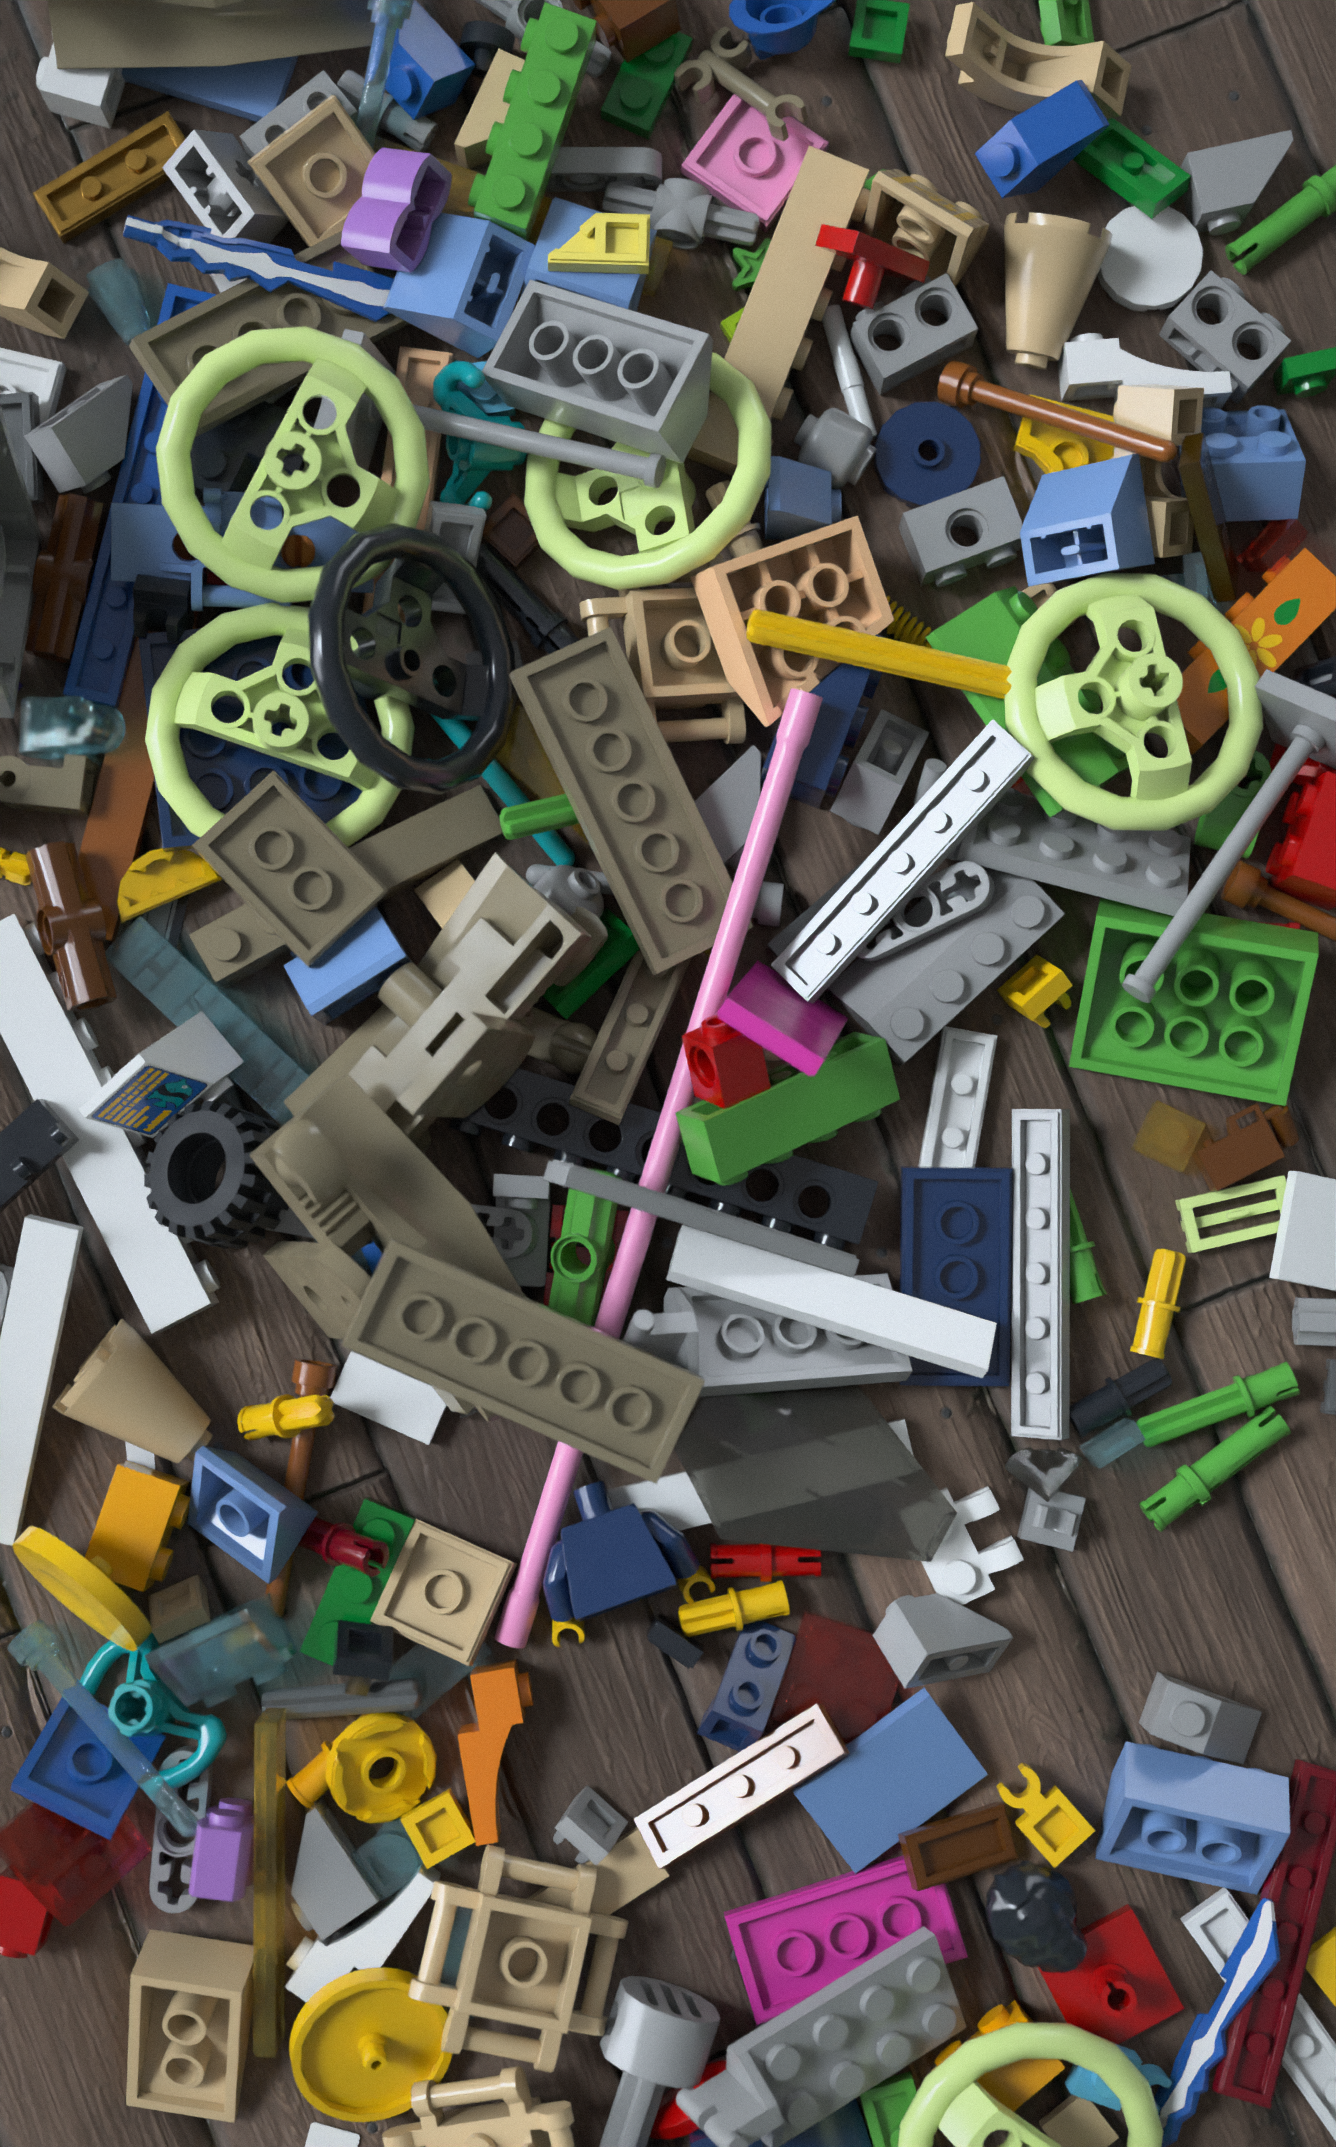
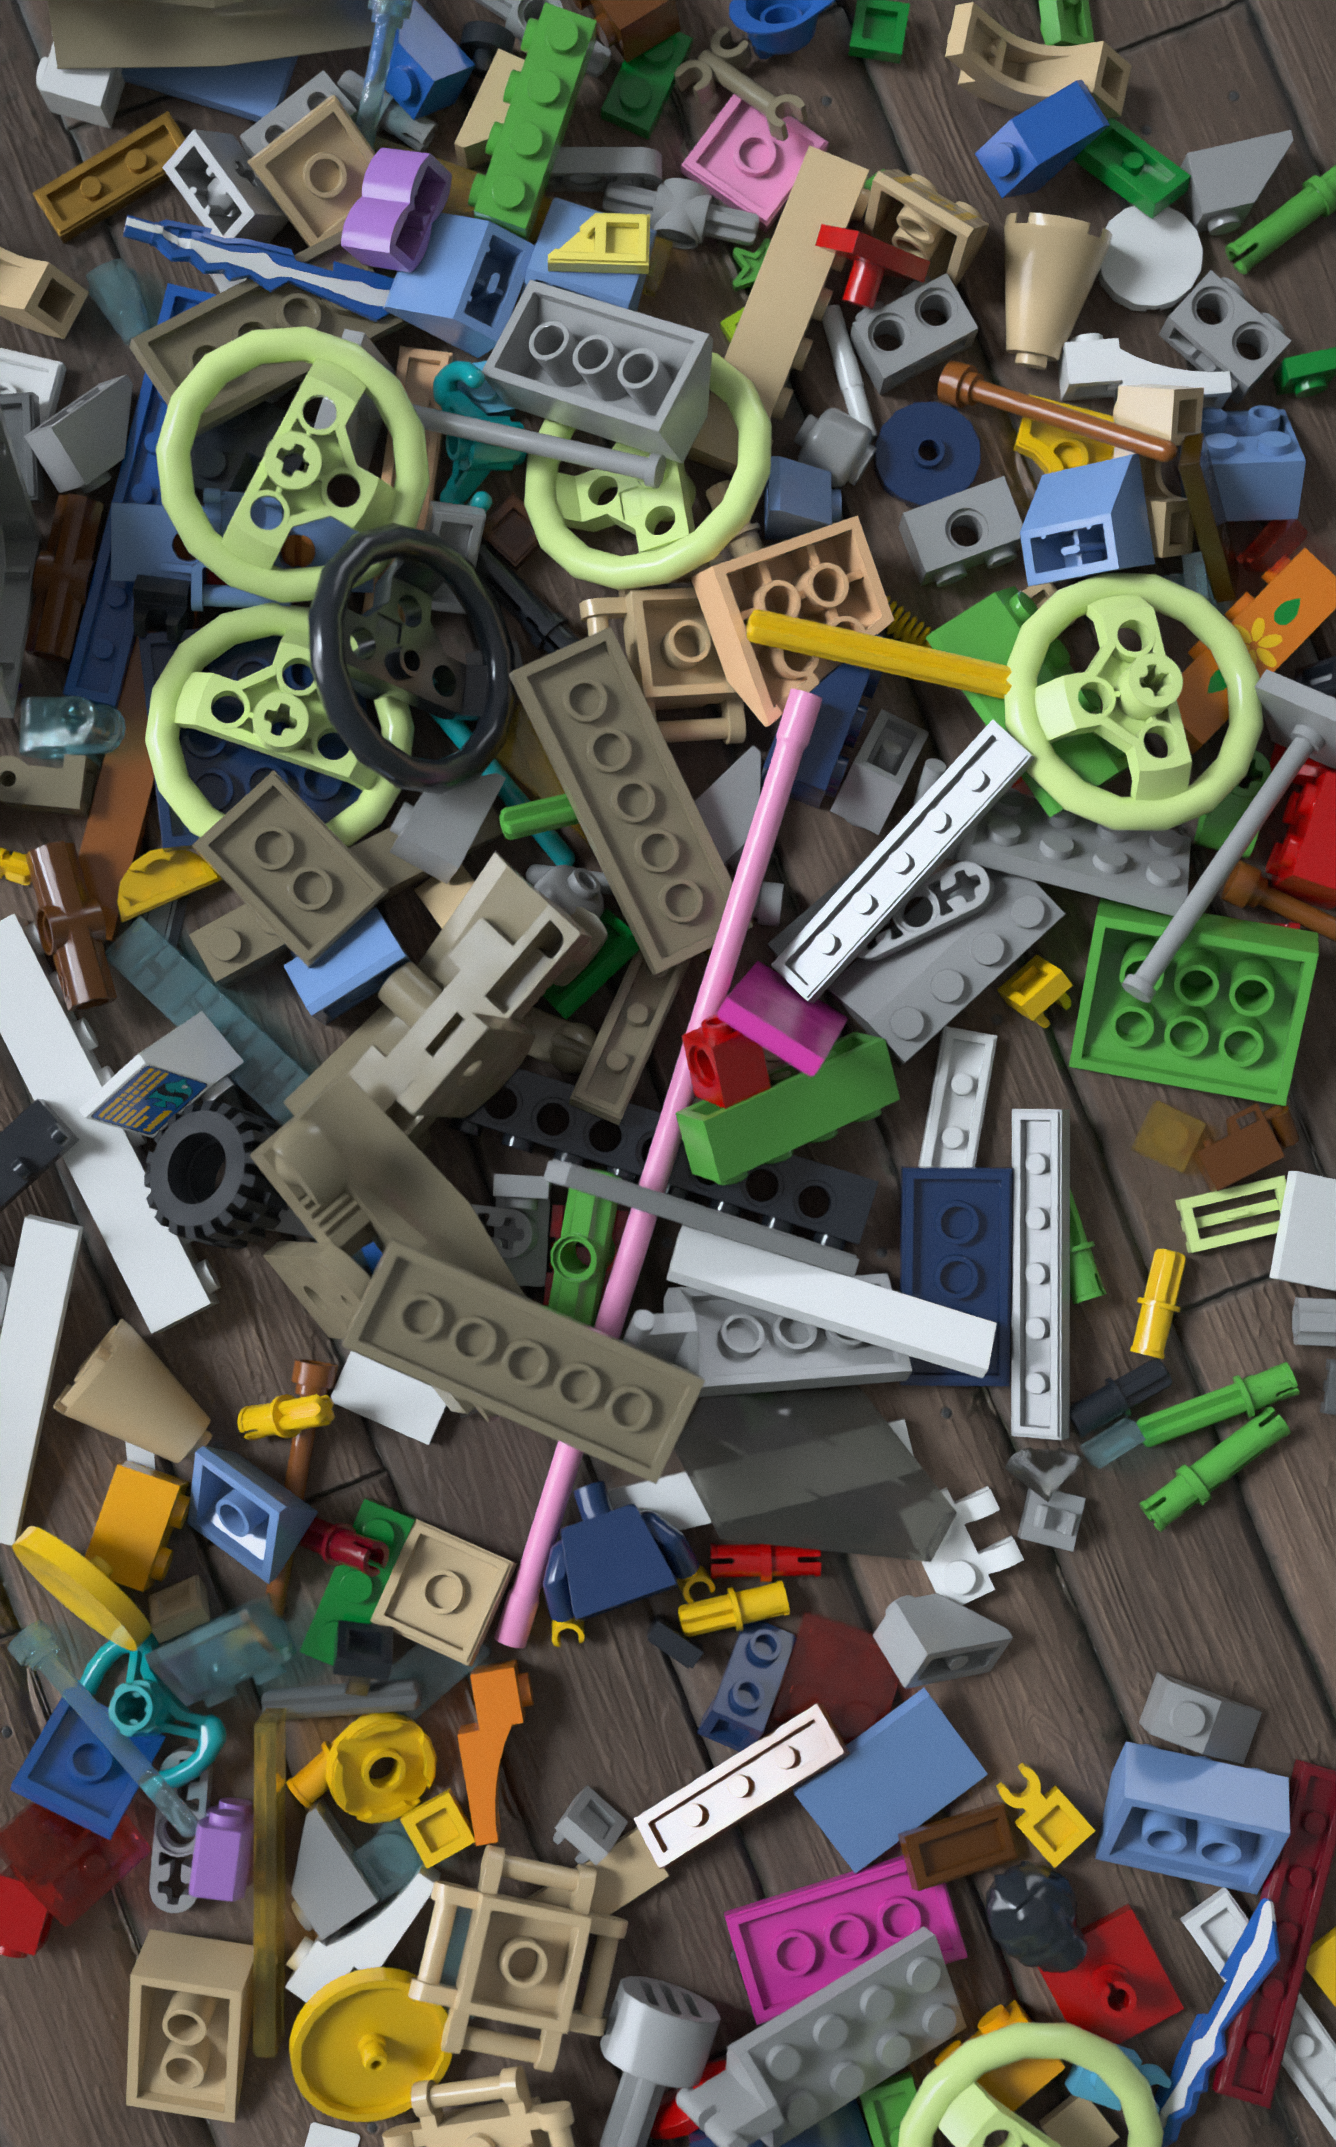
(443, 826): none -> light grey slope

